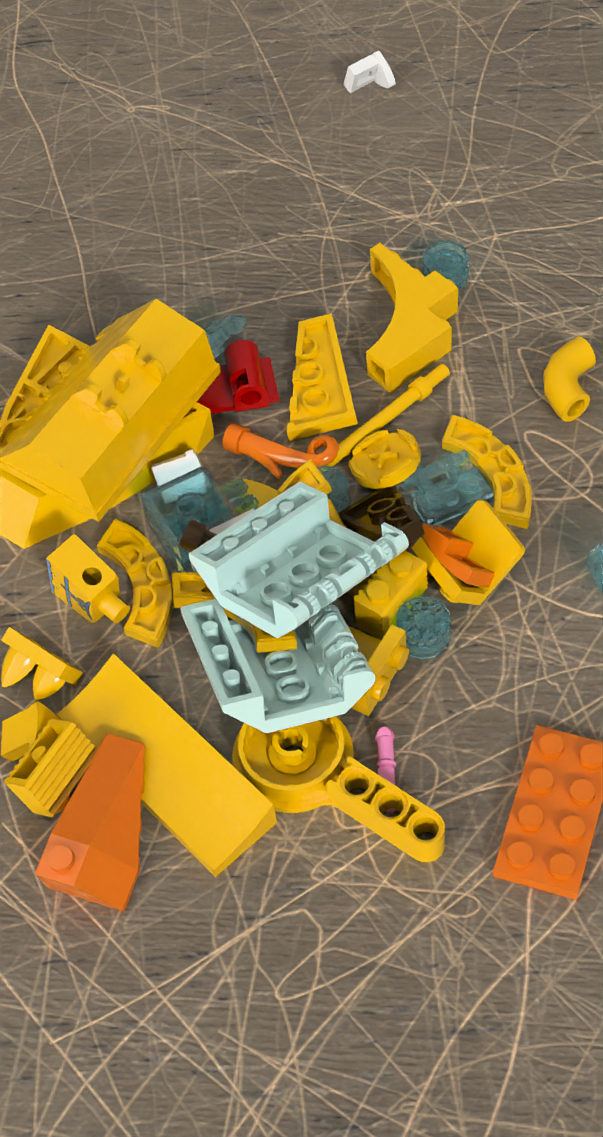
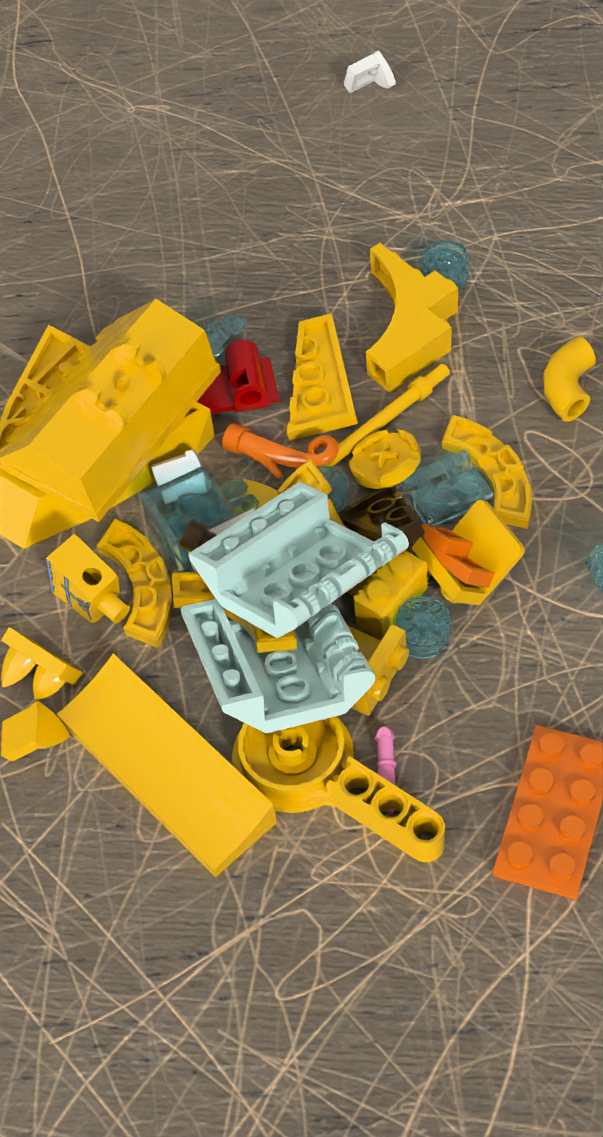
(51, 767): yellow brick -> none
(98, 834): orange wedge -> none

